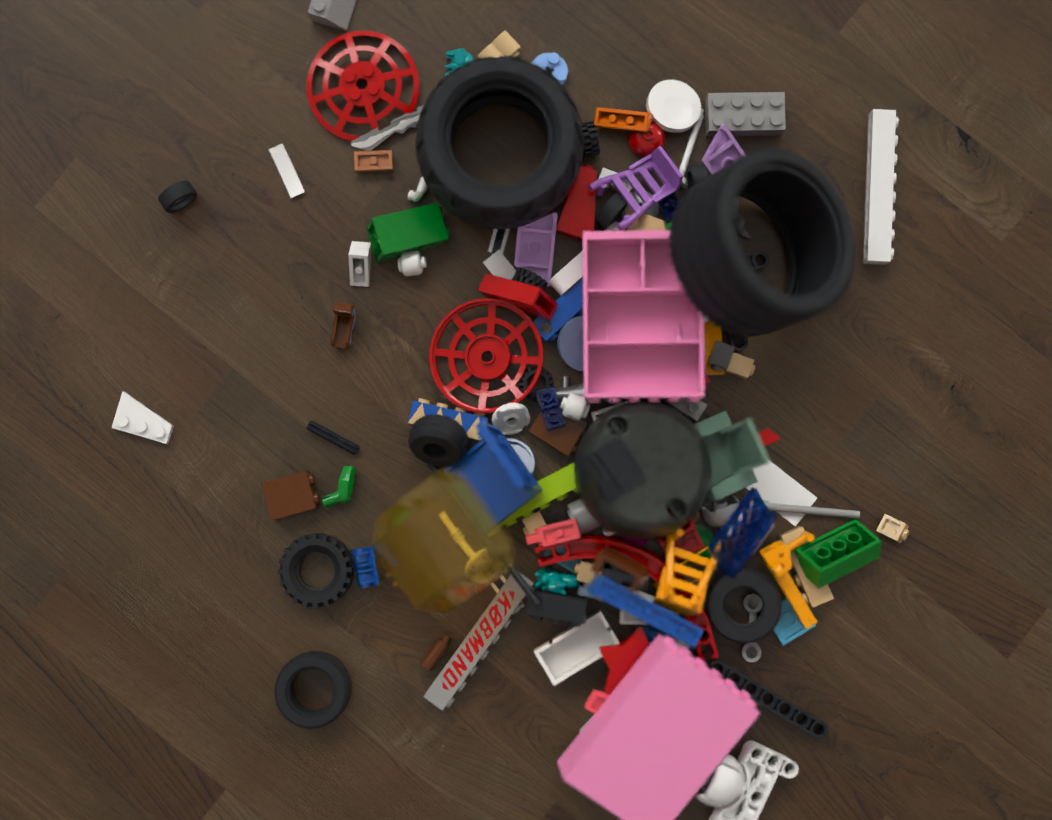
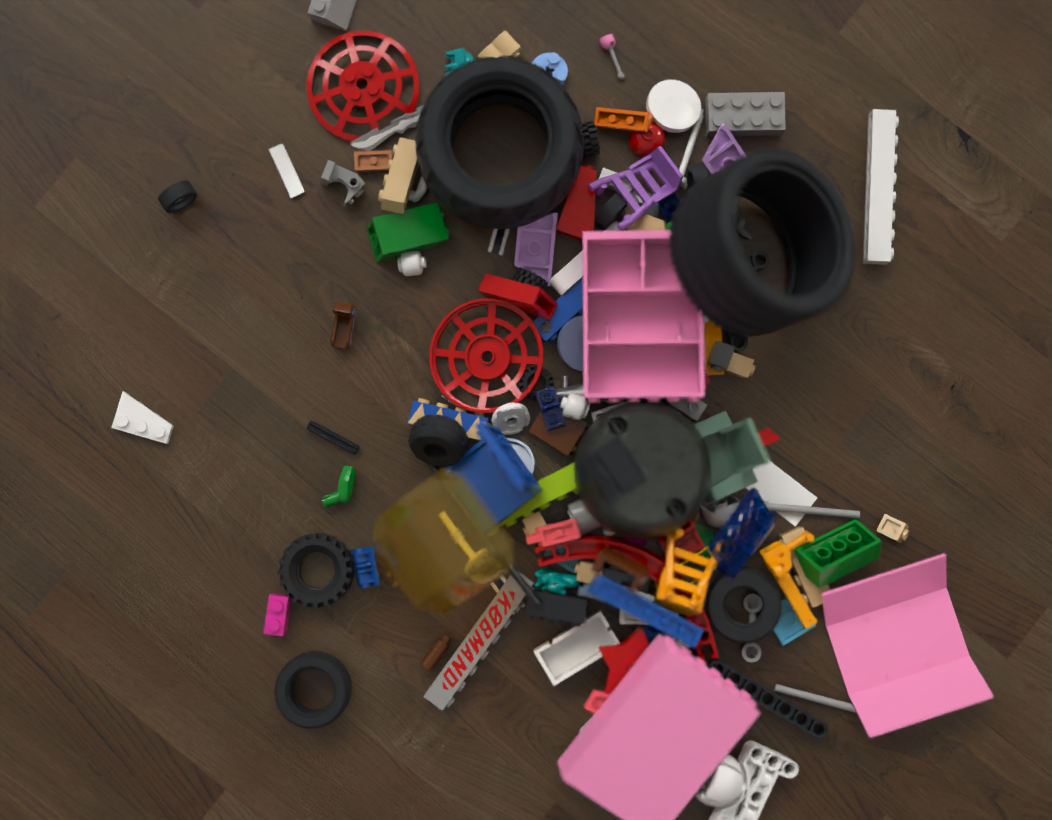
(277, 614): none -> dark pink brick
(290, 495): reddish brown panel -> none
(336, 173): none -> light grey tile
(360, 263): white slope -> none
(400, 177): none -> tan brick
(499, 266): white sticker -> none
(608, 43): none -> hinge
(814, 698): none -> light grey bar
(901, 647): none -> bright pink piece

